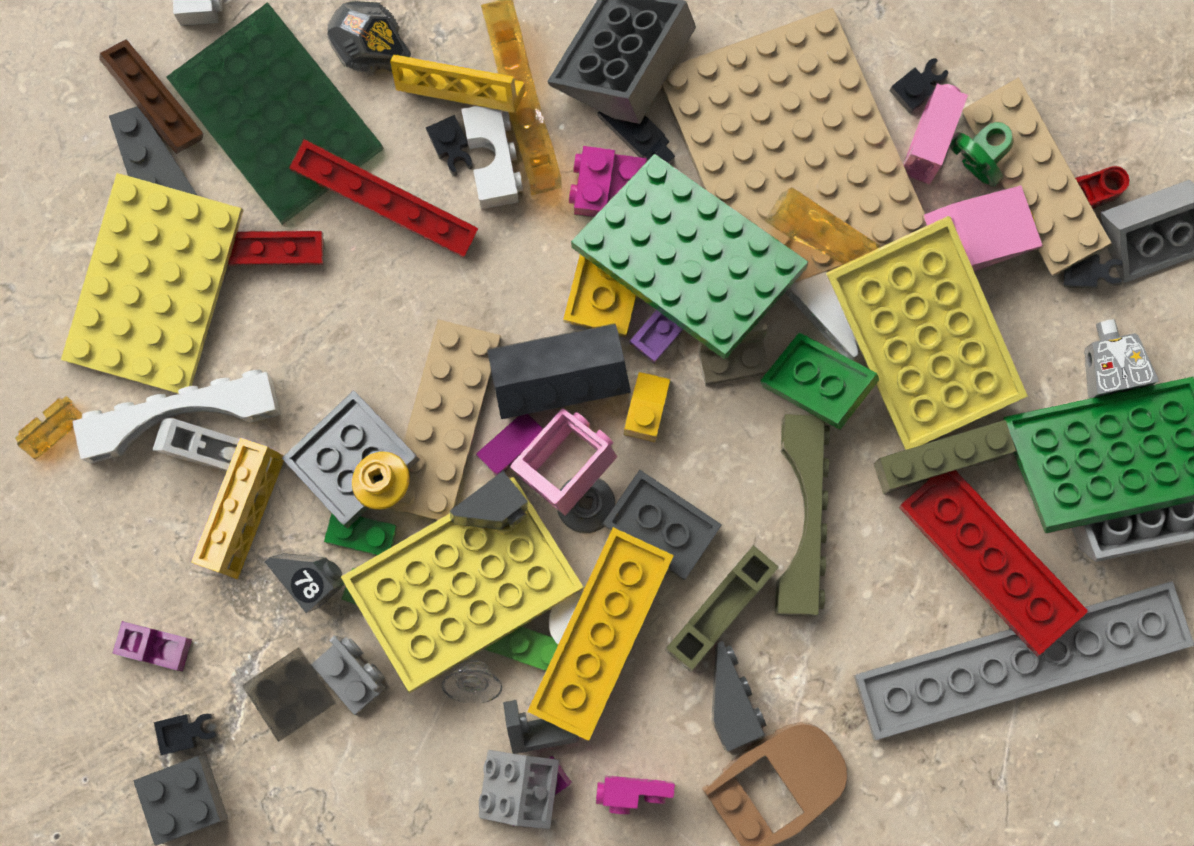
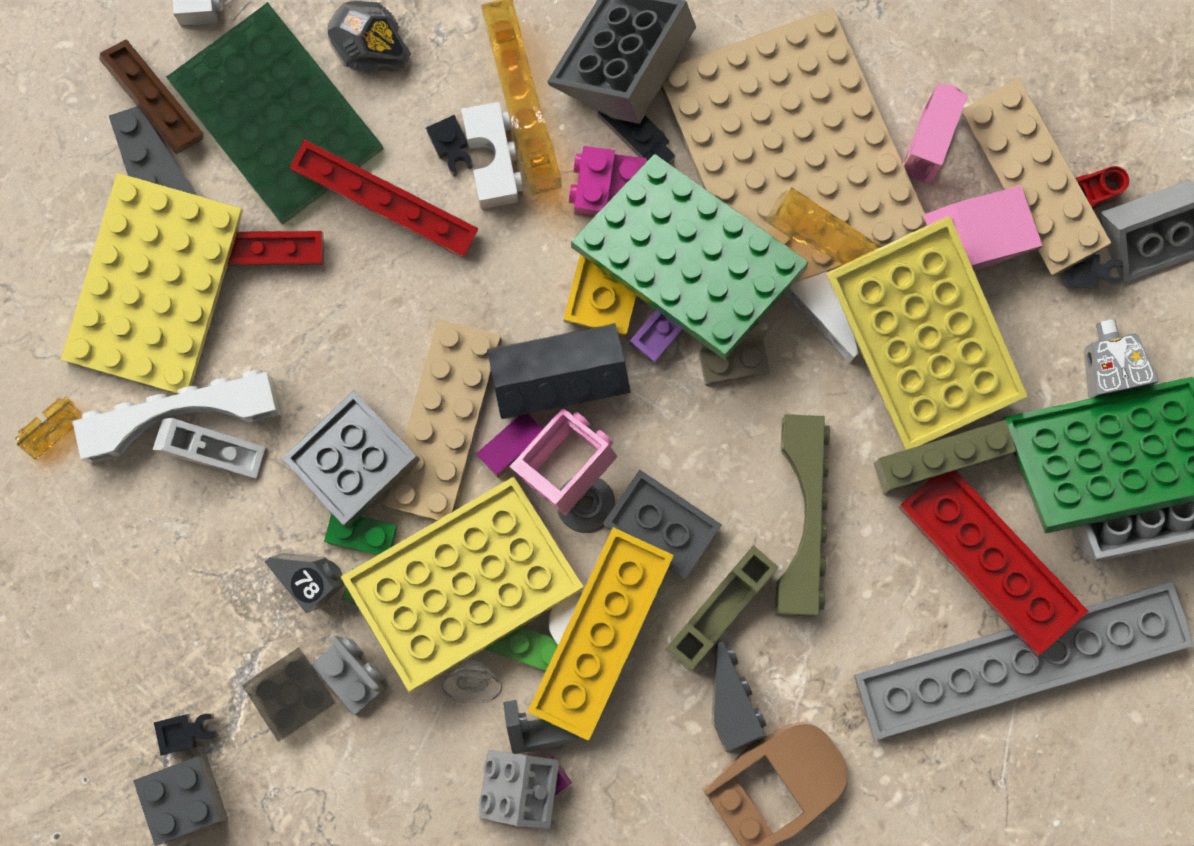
(152, 646): slope -> none
(236, 507): yellow fence -> none
(385, 492): yellow piece -> none
(457, 83): yellow fence -> none
(492, 505): dark grey slope -> none
(624, 792): dark pink plate -> none
(646, 407): yellow slope -> none
(819, 380): green plate -> none
(917, 88): black plate -> none
(980, 156): green tile -> none

